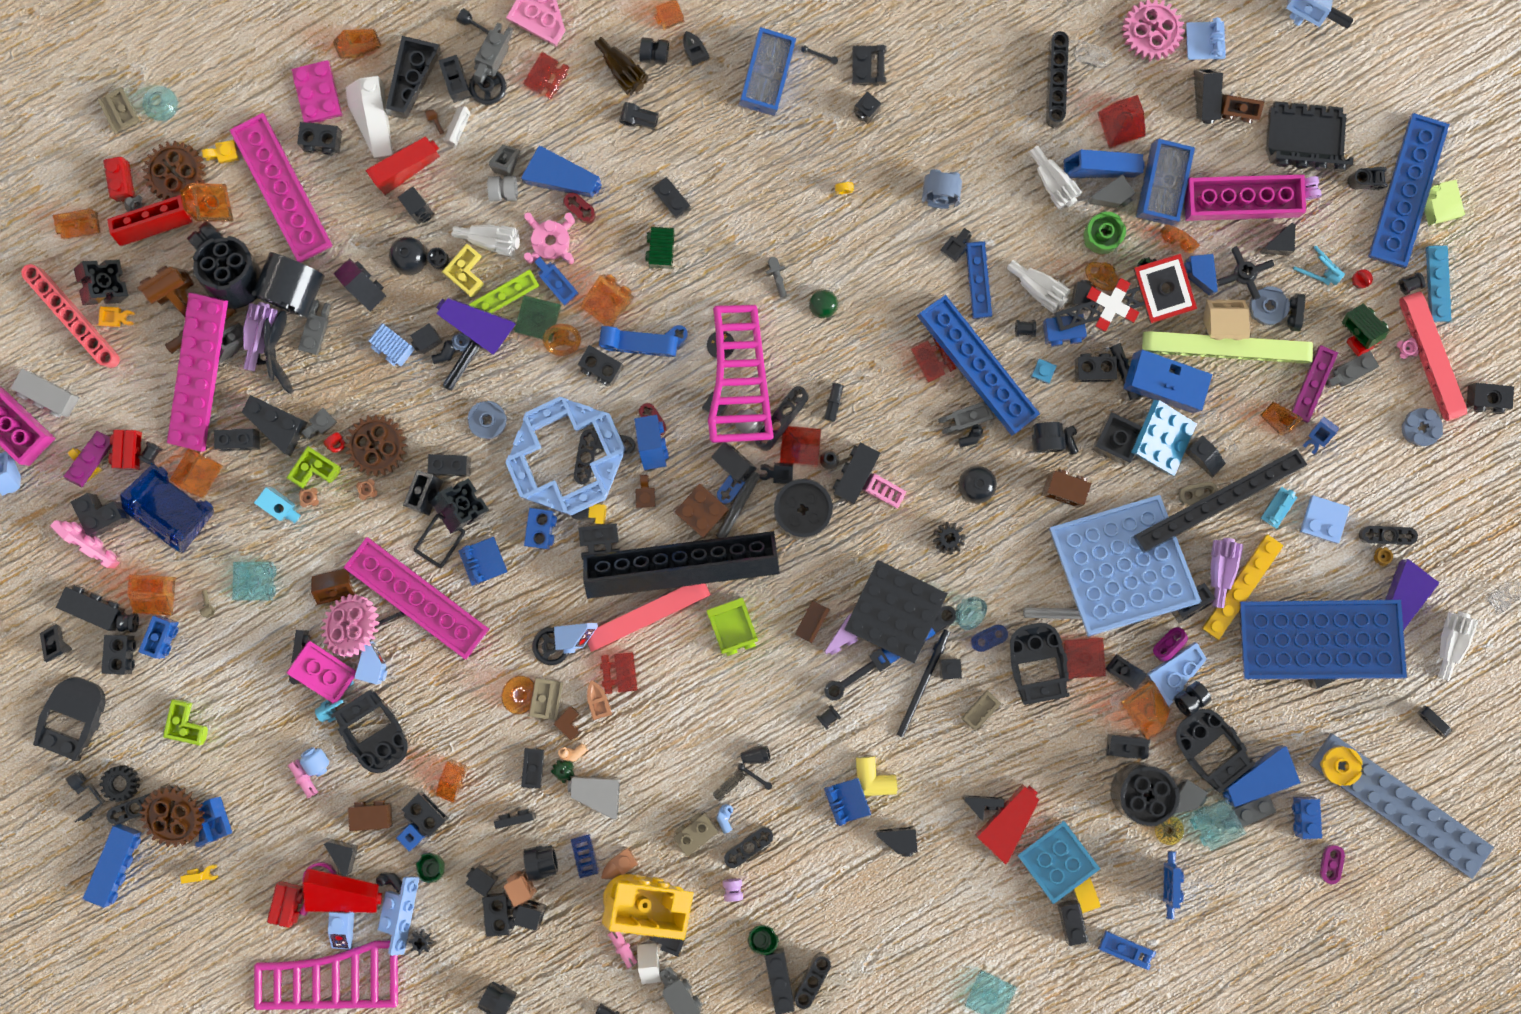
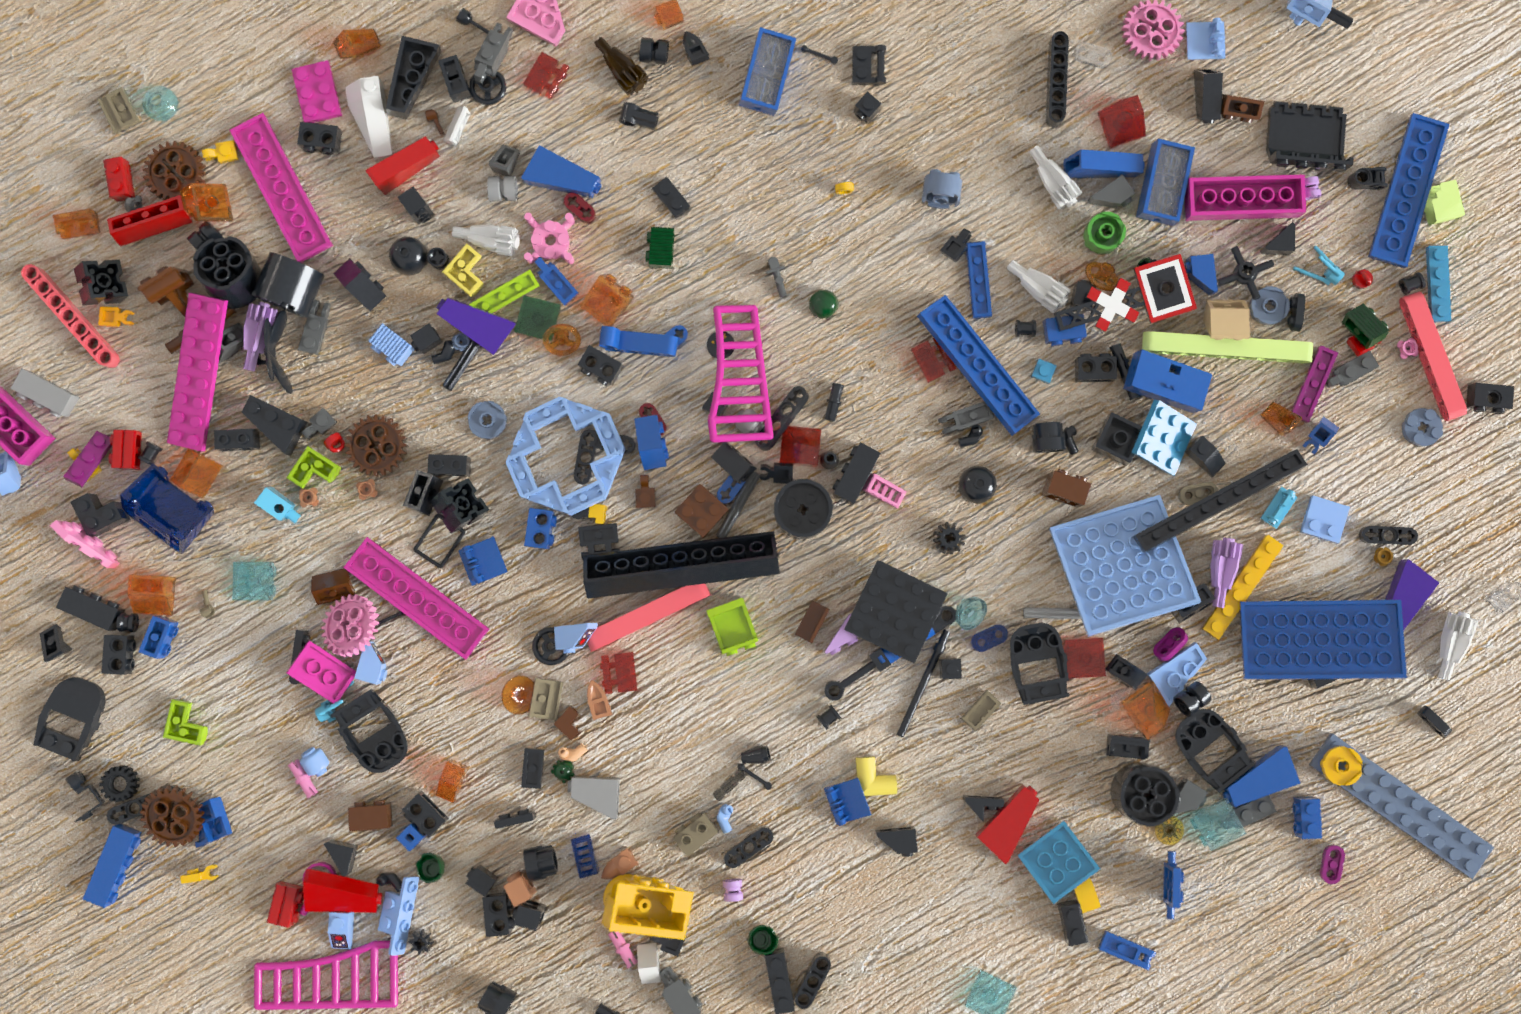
(1172, 234): clear orange slope -> none

